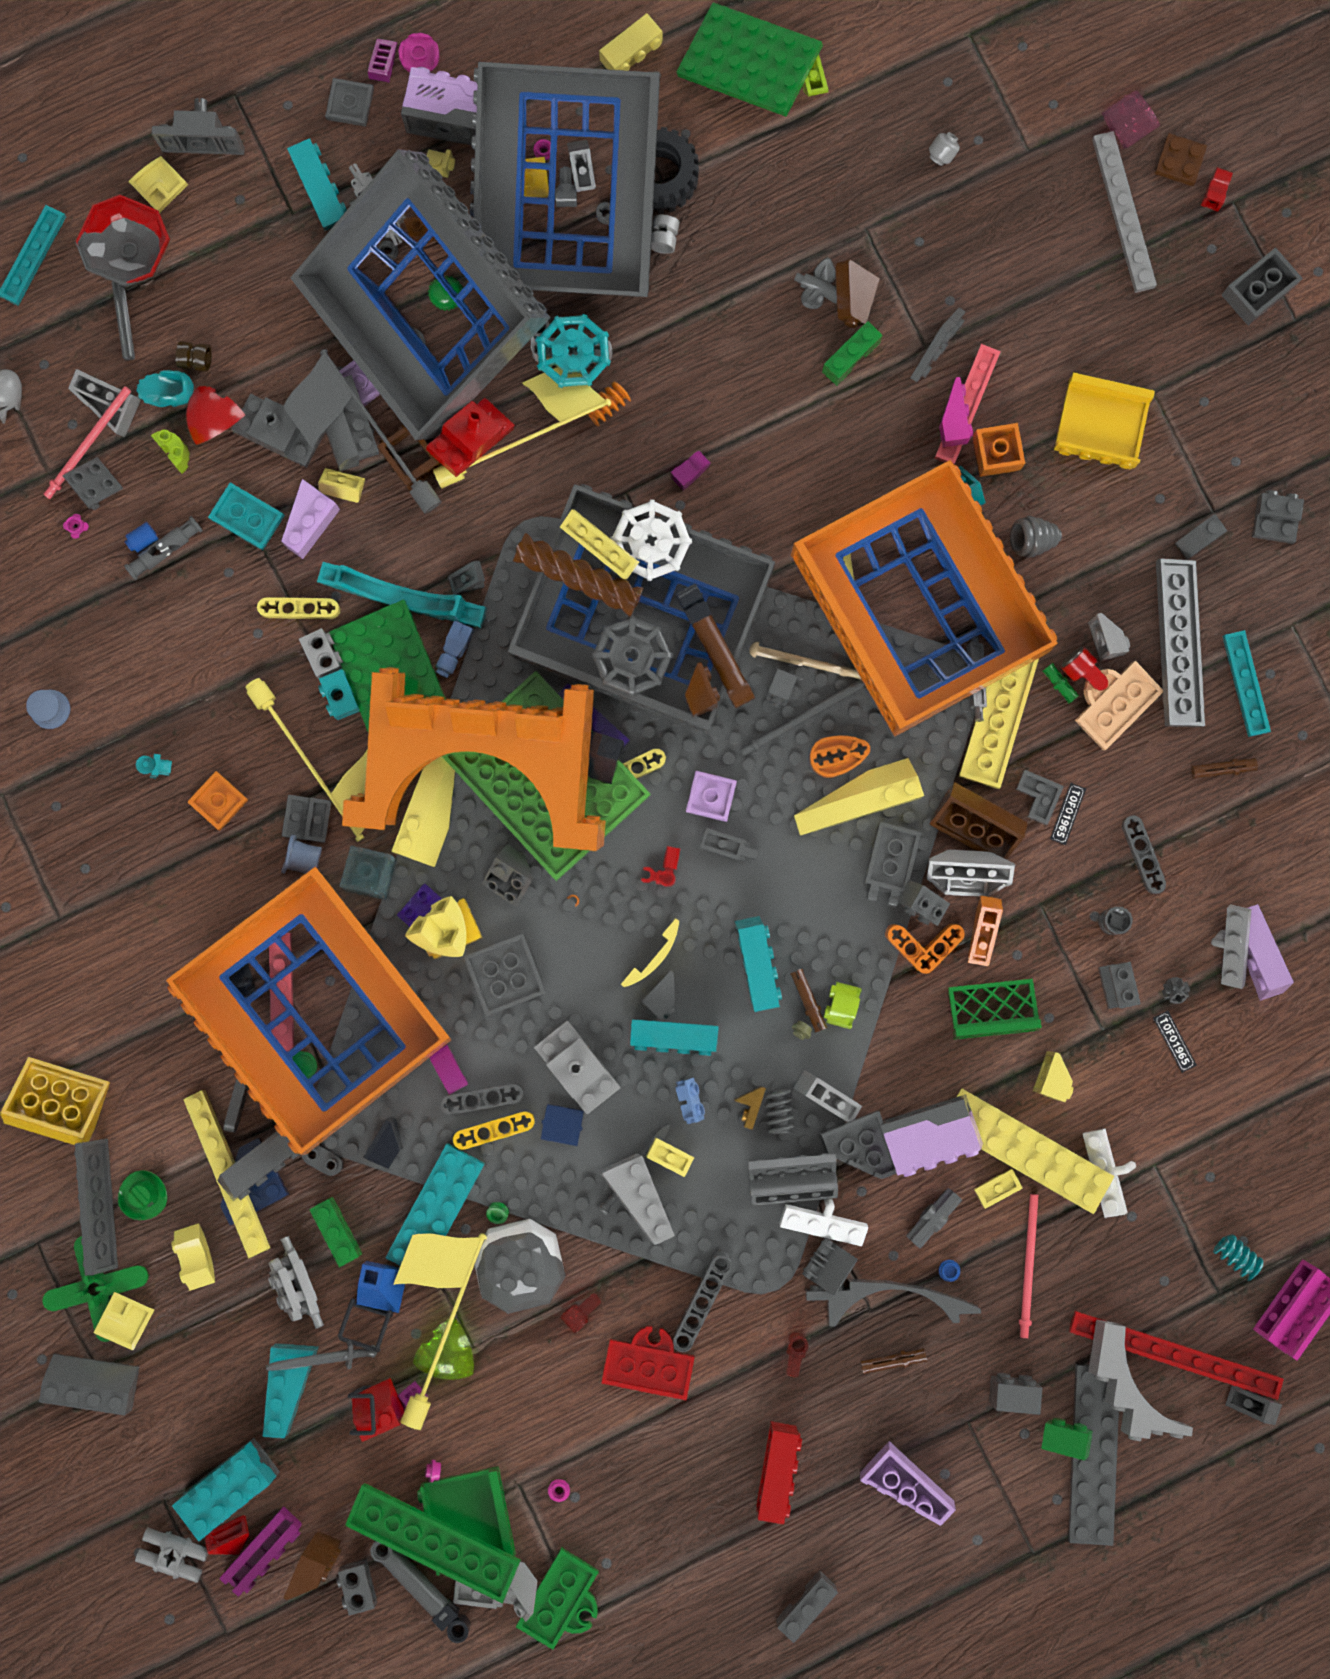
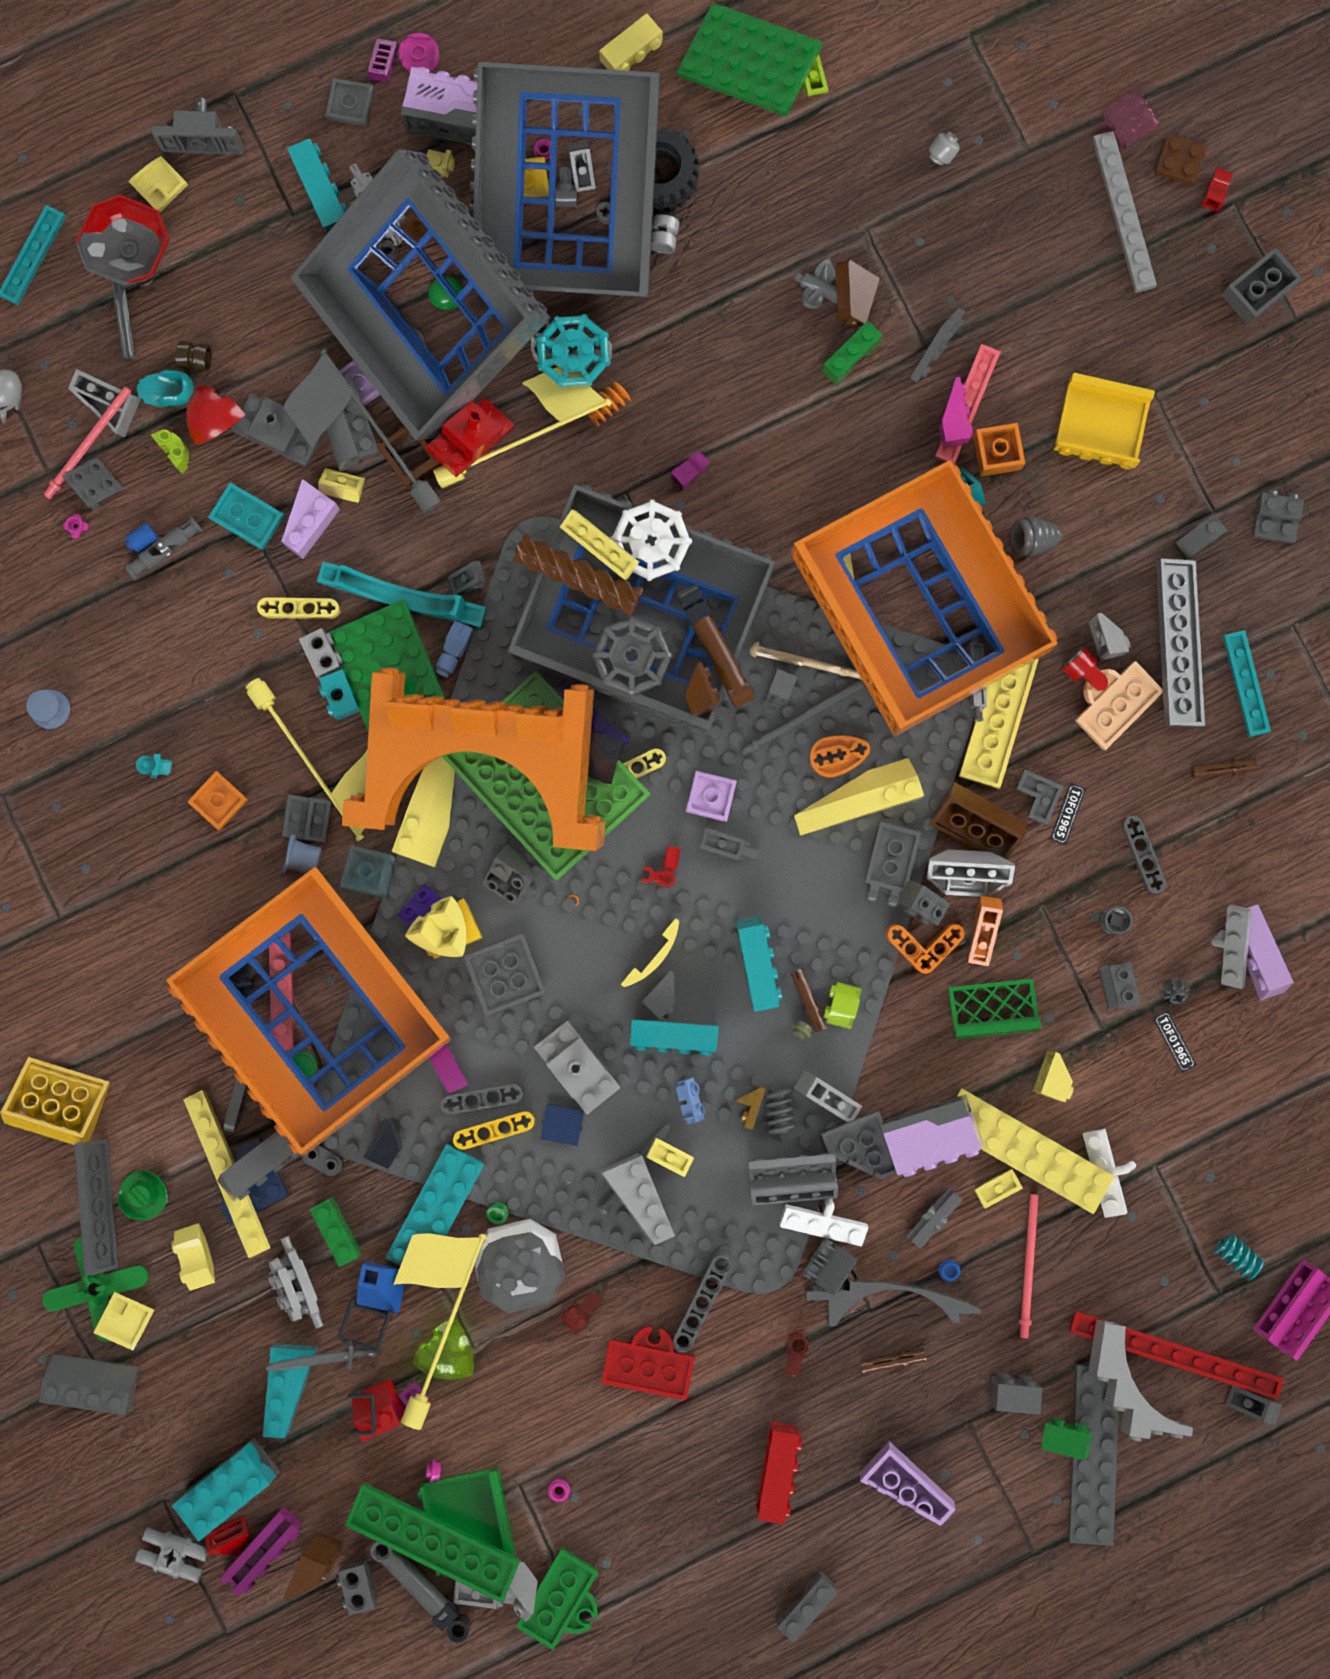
(1060, 683): green pin -> none

